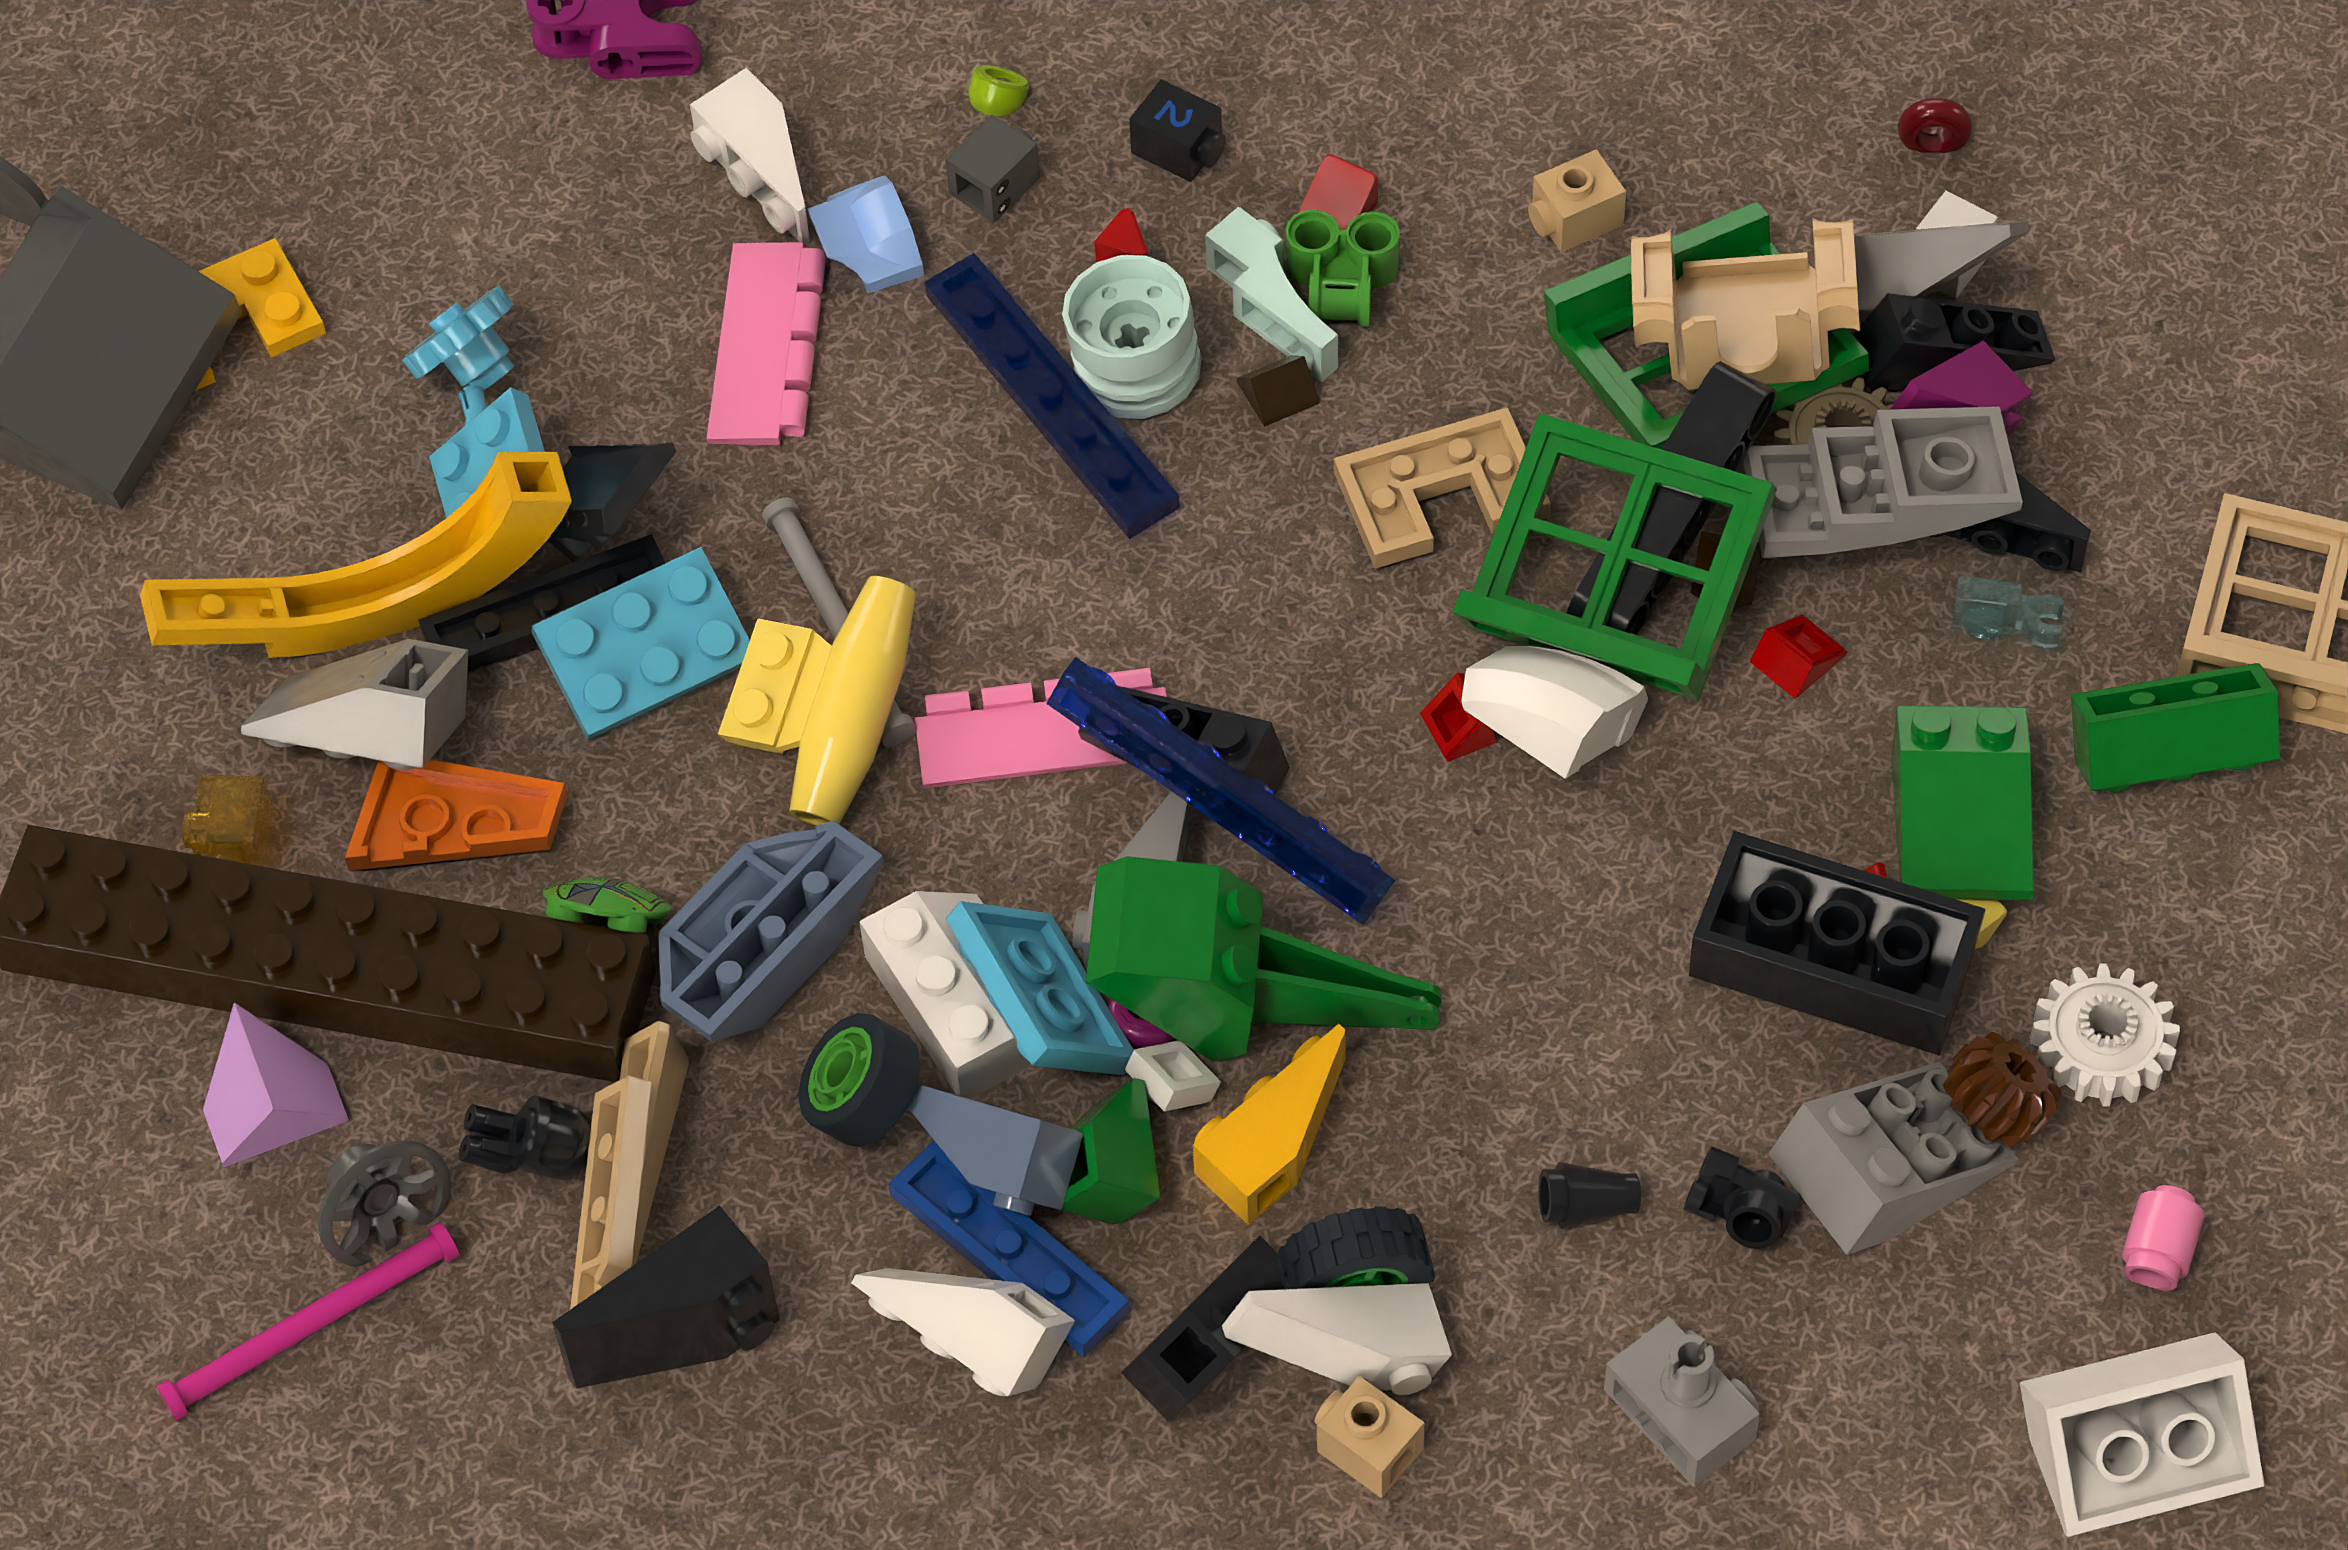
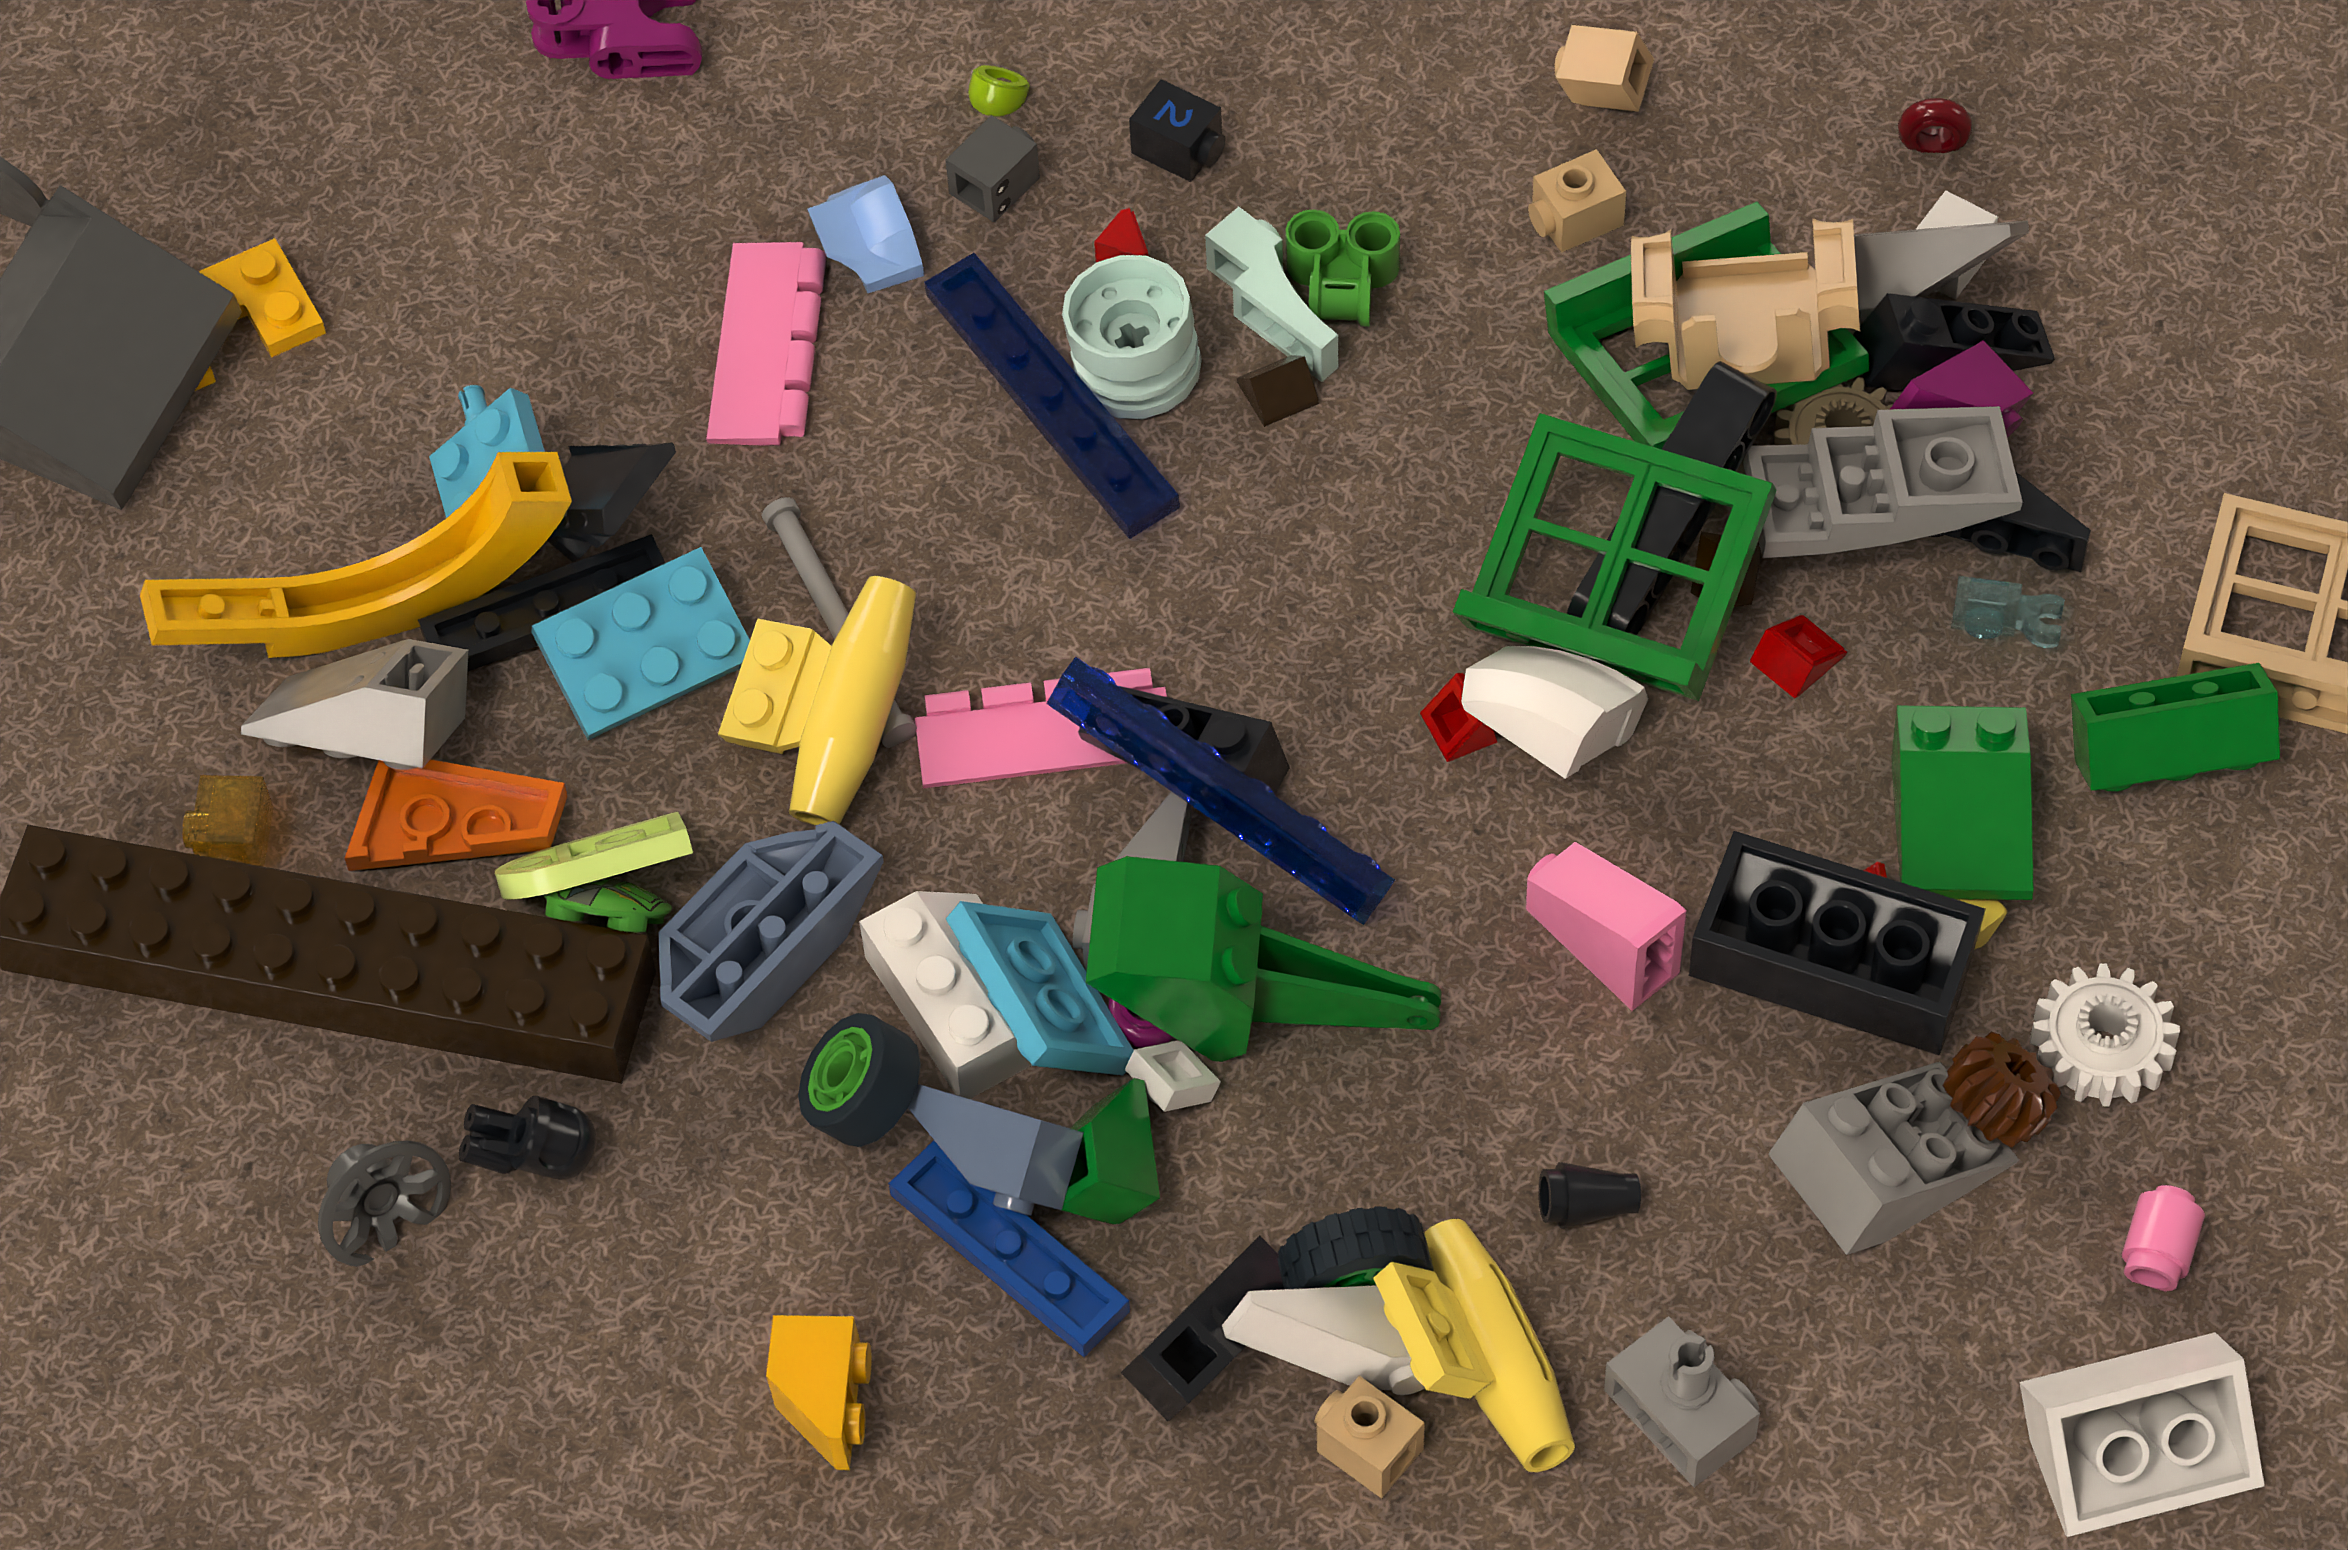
(266, 1091): lavender slope -> none
(308, 1320): dark pink bar -> none
(466, 342): medium azure plant -> none
(594, 857): none -> yellowish green tile
(626, 1156): tan wedge -> none
(673, 1308): black slope -> none
(750, 138): white slope -> none
(816, 1379): none -> yellow slope
(986, 1324): white slope -> none
(1266, 1140): yellow slope -> none
(1341, 190): slope -> none
(1390, 479): tan plate -> none
(1476, 1341): none -> light yellow plate
(1604, 68): none -> tan brick
(1608, 921): none -> bright pink slope
(1750, 1201): black plate -> none

